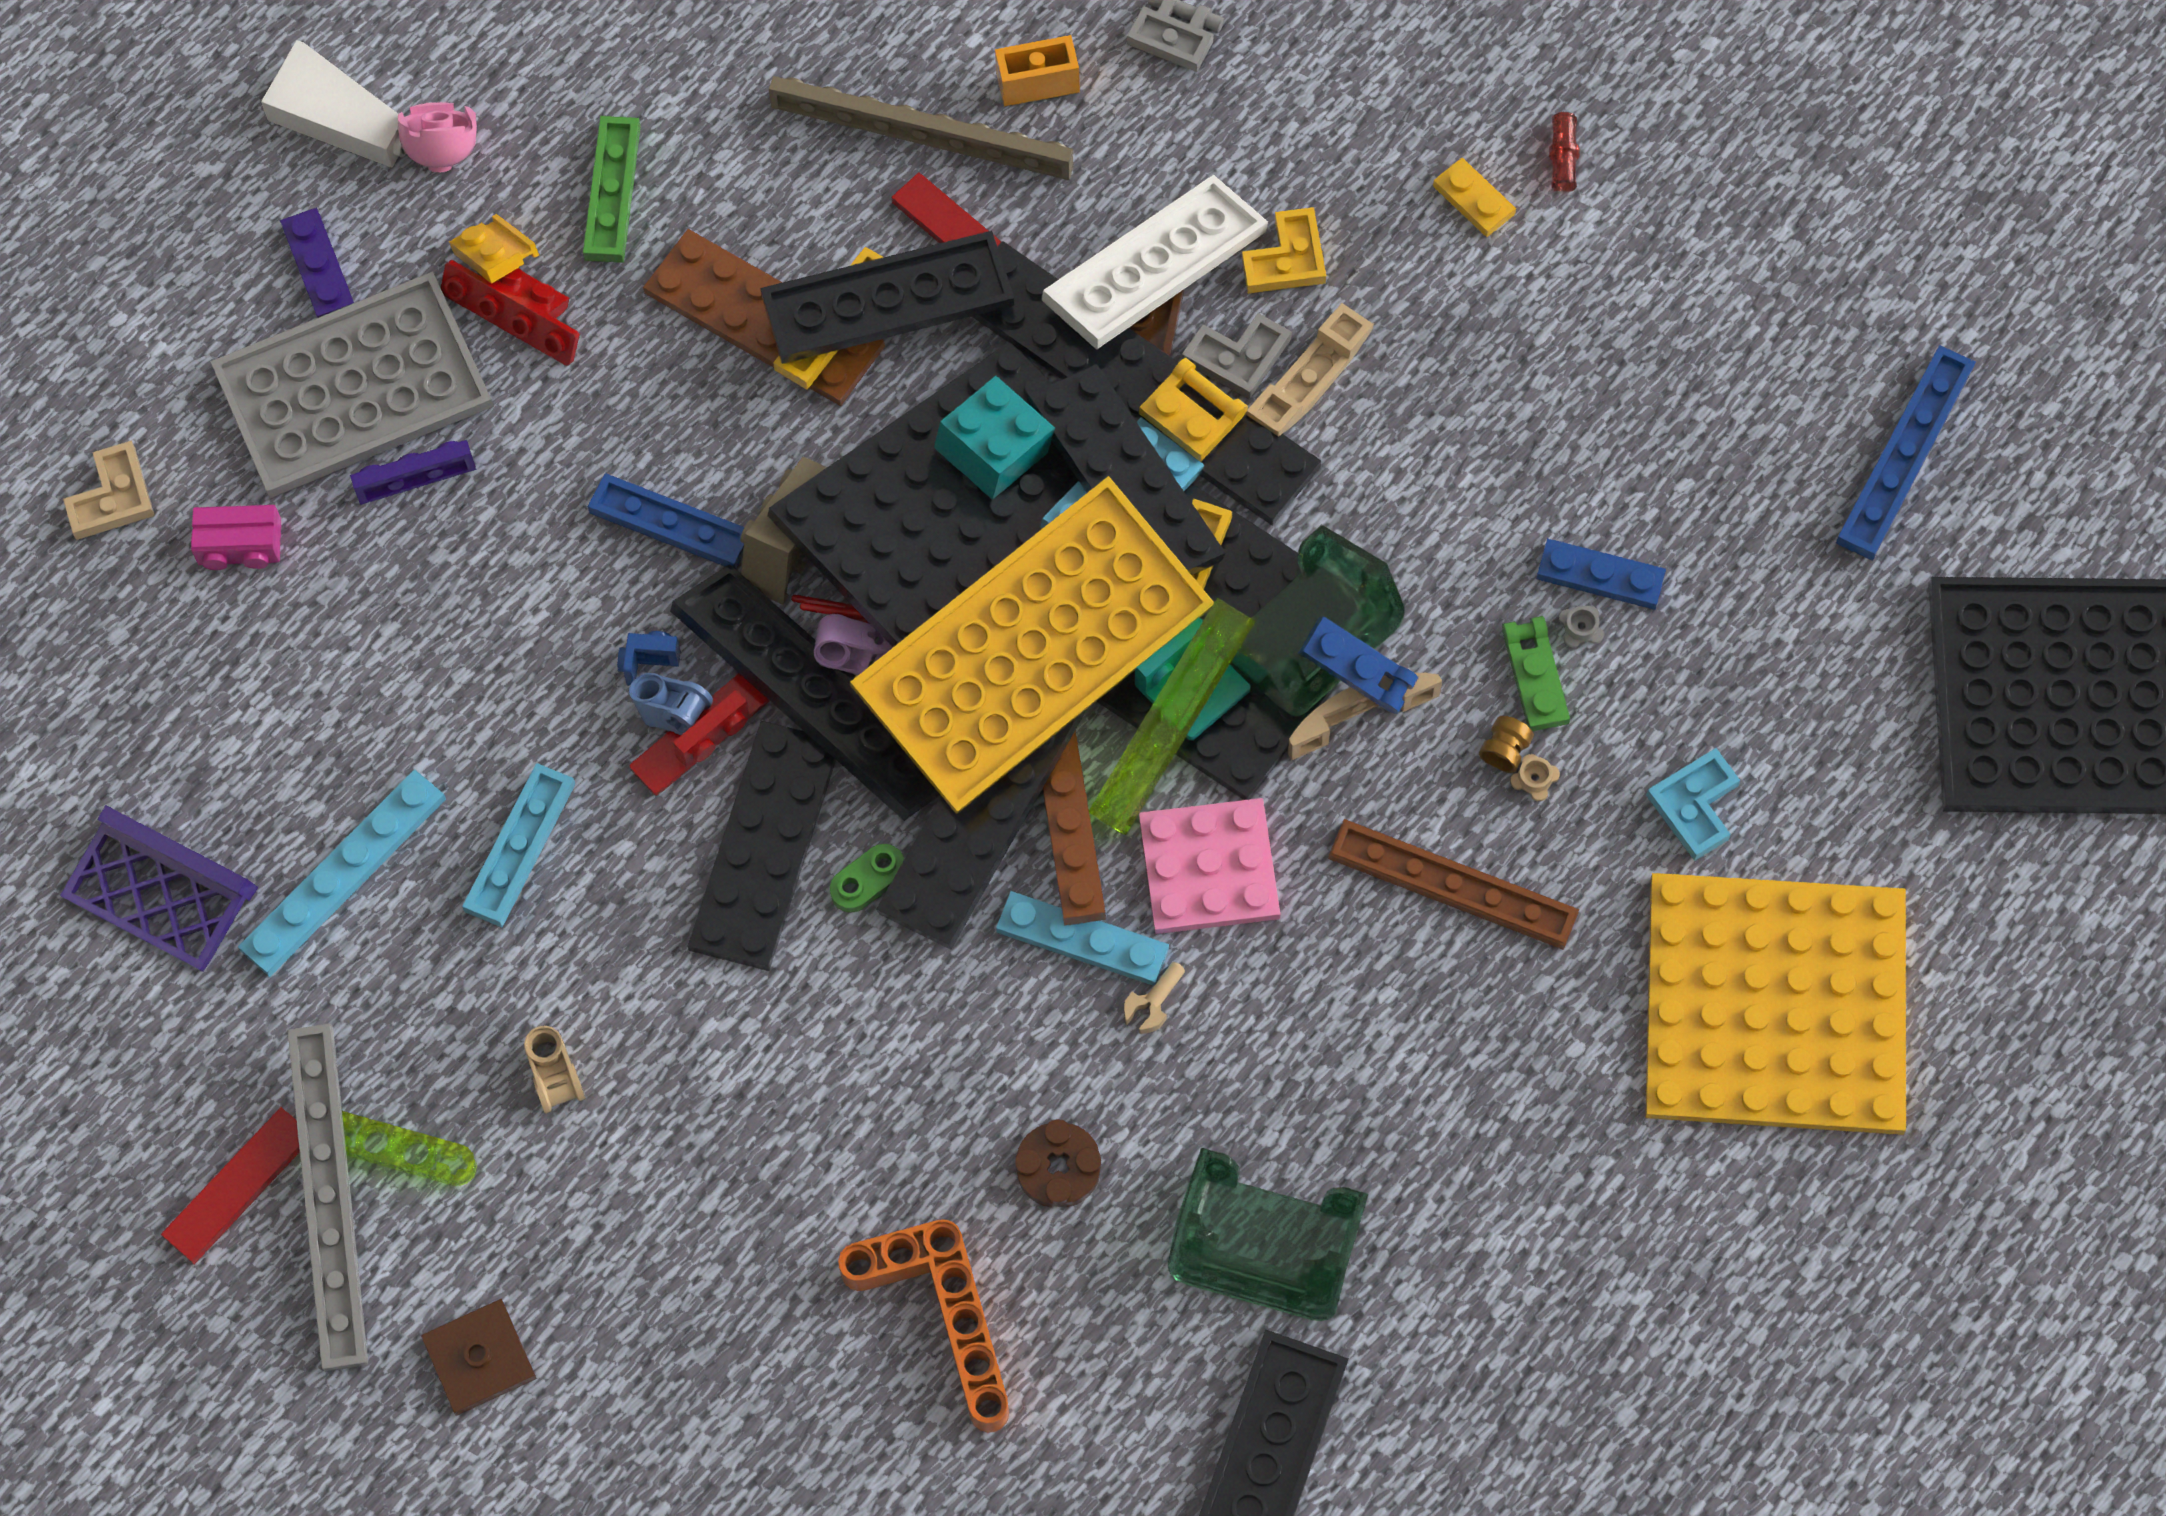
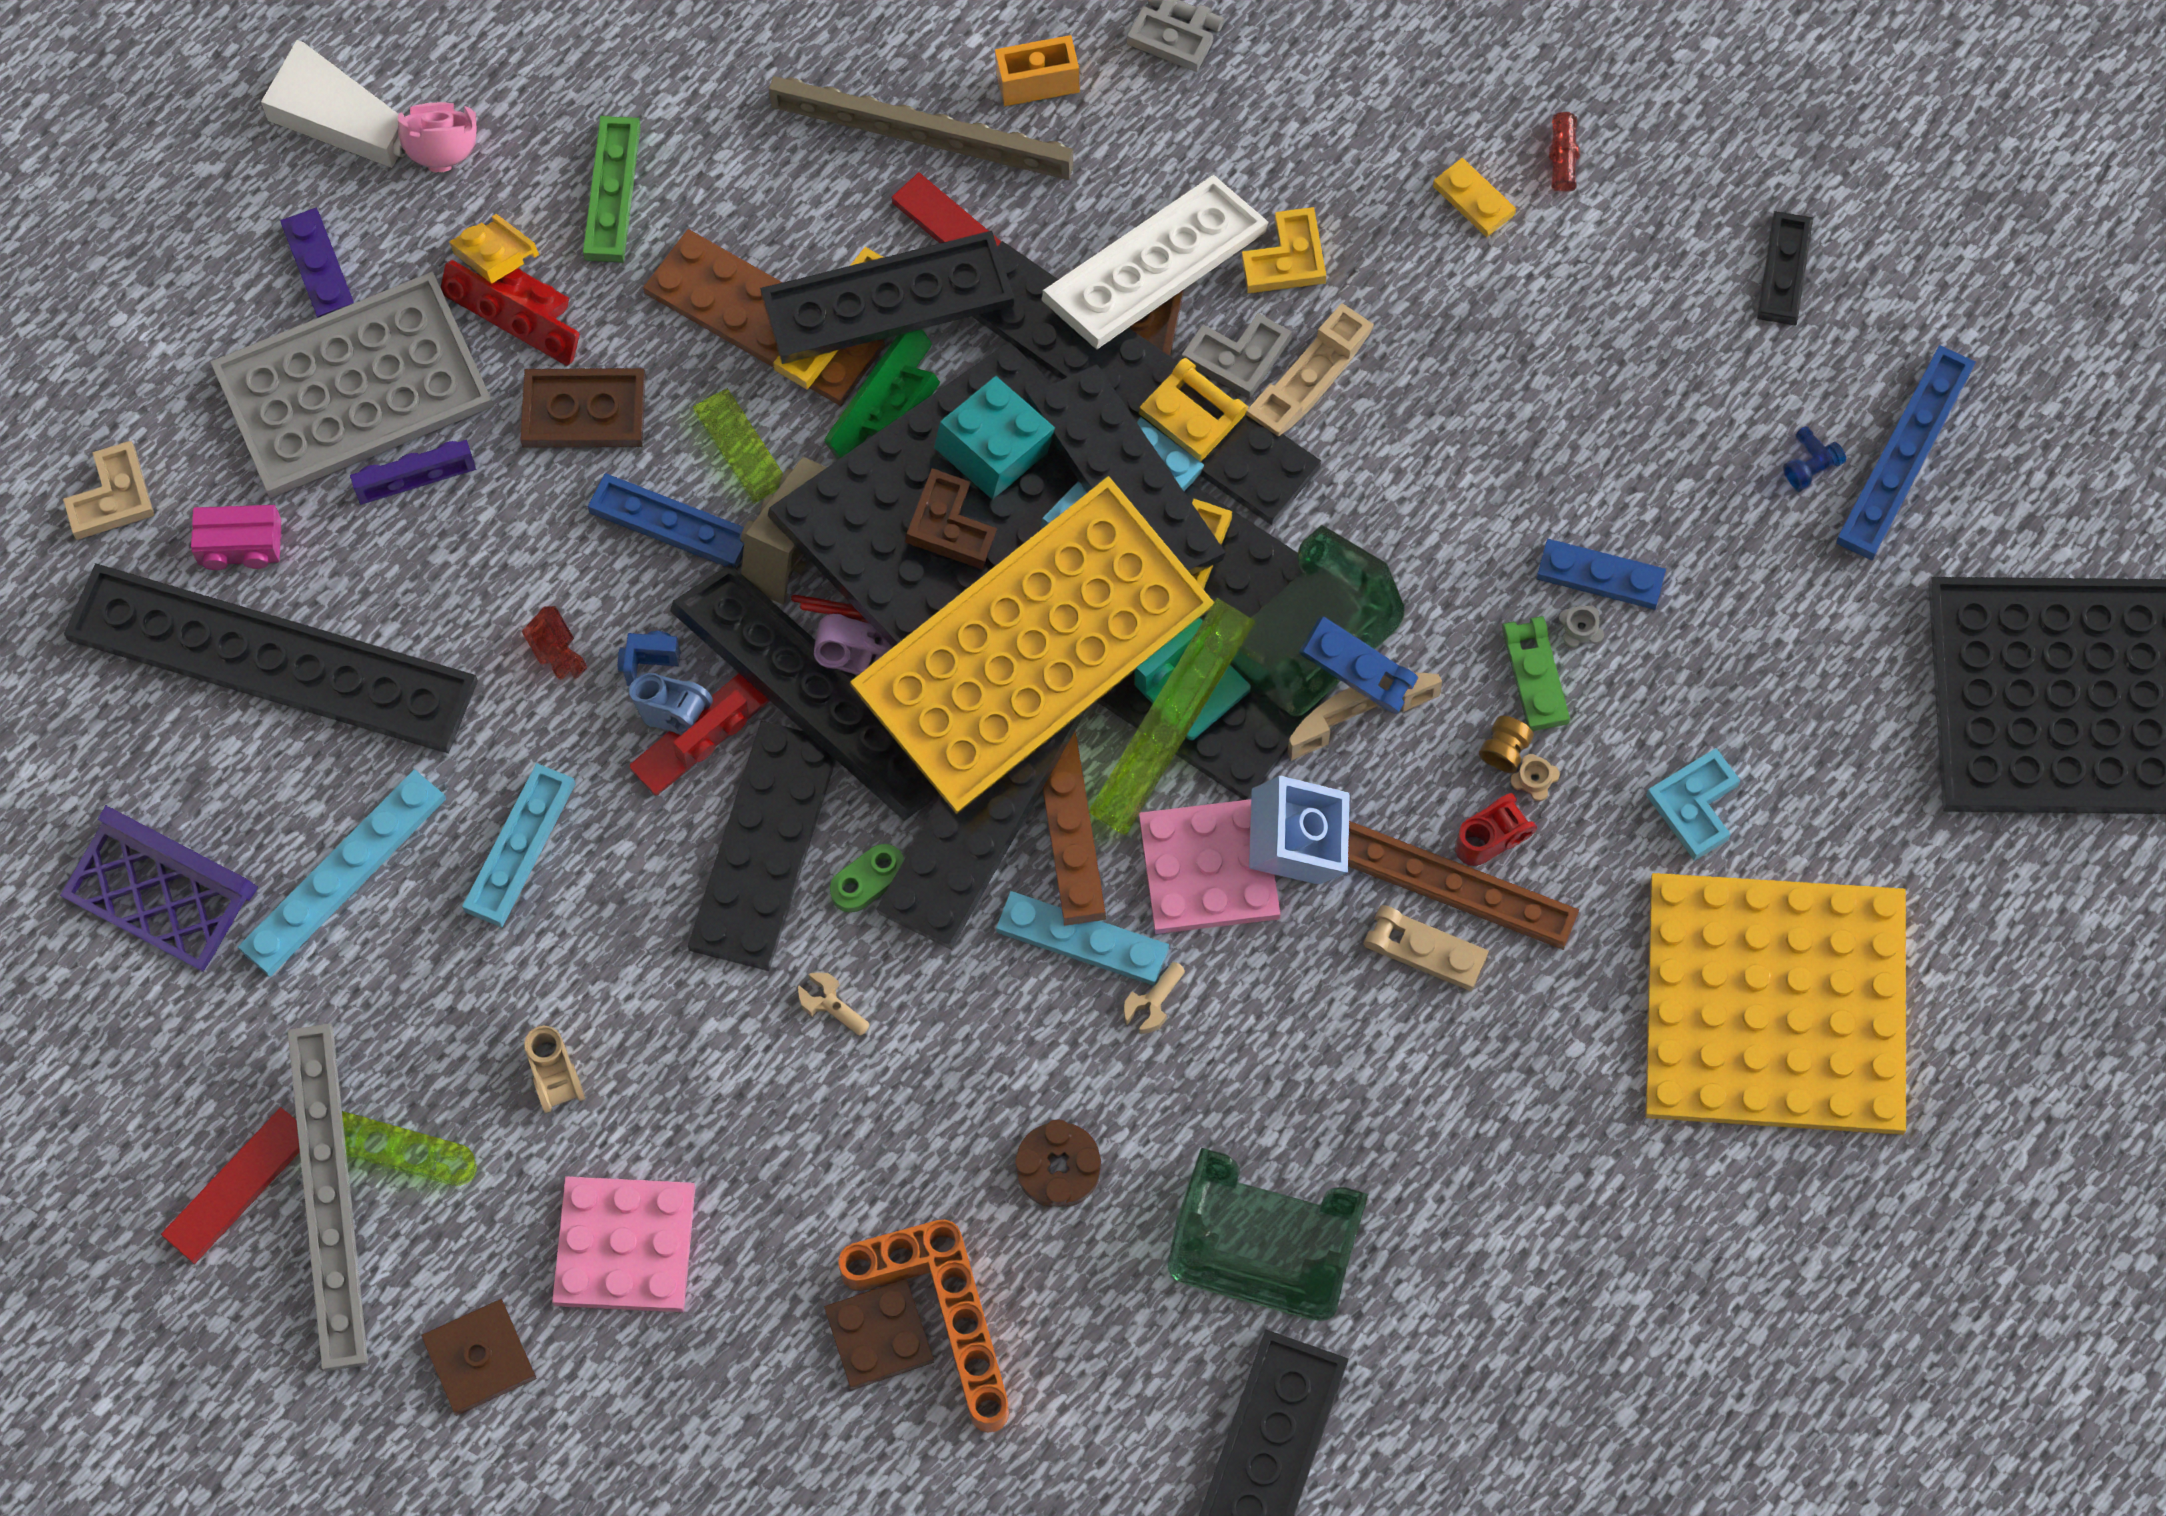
(271, 658): none -> black plate
(549, 641): none -> clear red plate
(583, 407): none -> reddish brown plate
(624, 1244): none -> bright pink plate
(739, 445): none -> clear neon green tile
(831, 1003): none -> tan bar
(879, 1334): none -> reddish brown plate
(886, 394): none -> green bracket
(941, 528): none -> reddish brown plate
(1299, 830): none -> light blue brick
(1427, 948): none -> tan plate
(1499, 826): none -> red piece
(1785, 268): none -> black tile
(1800, 472): none -> clear blue piece

